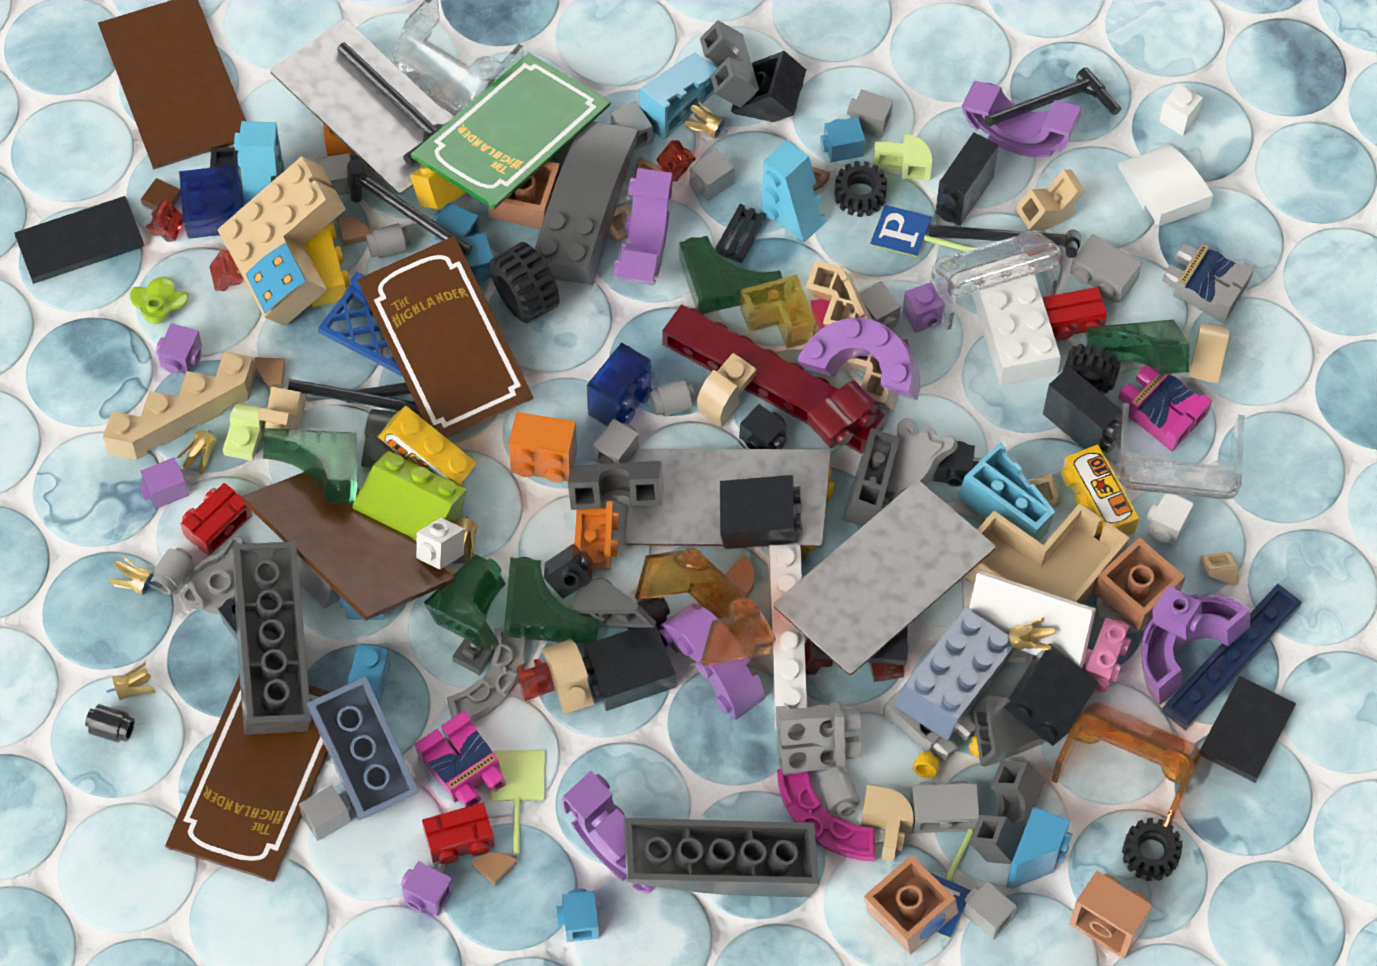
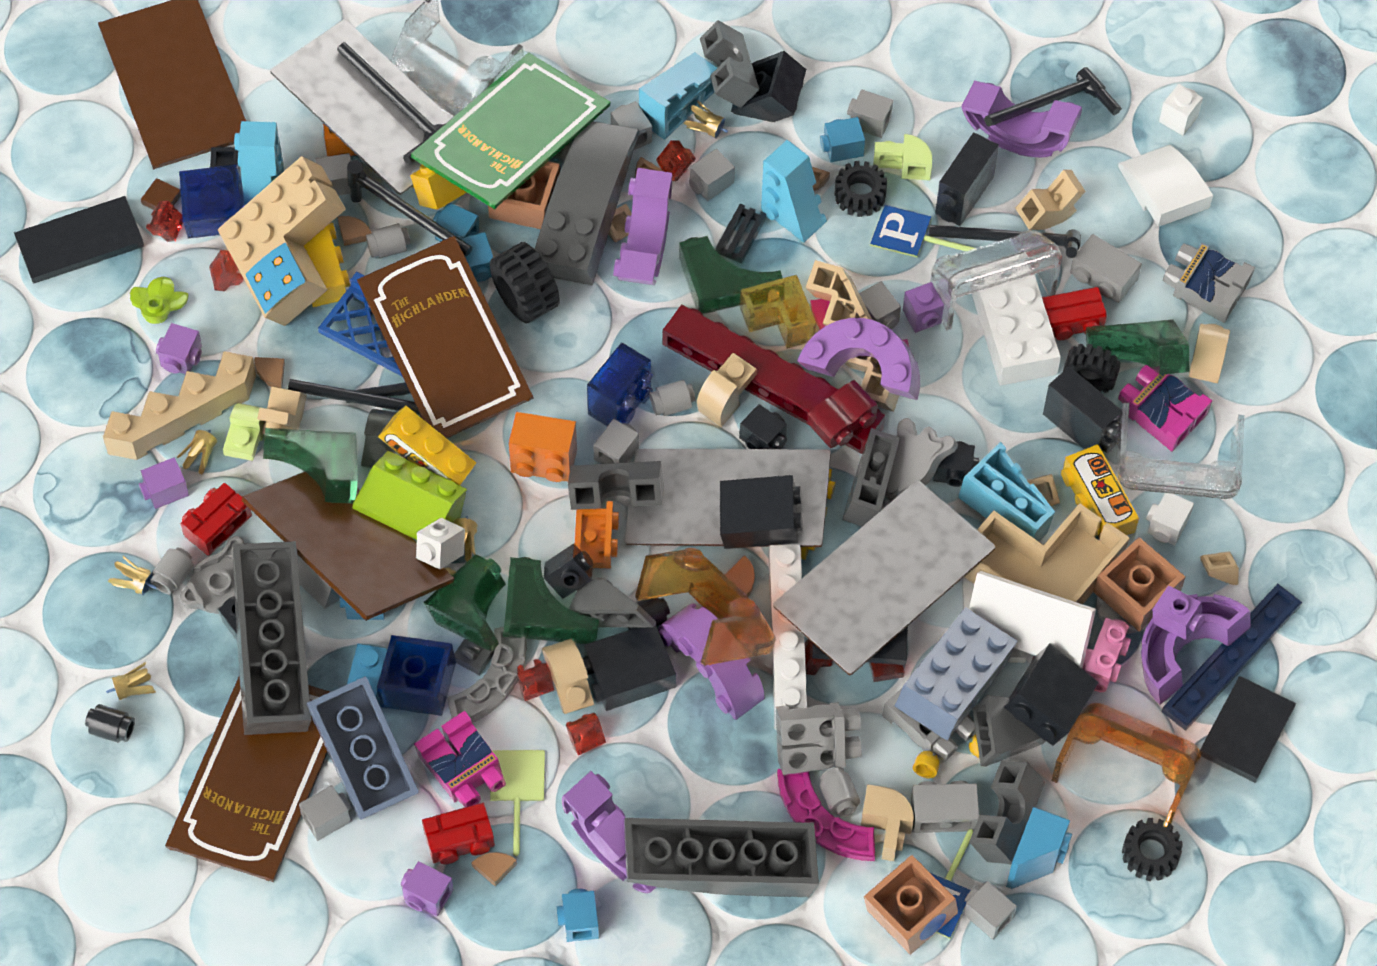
(416, 675): none -> clear blue brick
(585, 733): none -> clear red tile
(1024, 635): pearl gold piece -> none
(1111, 913): nougat brick -> none

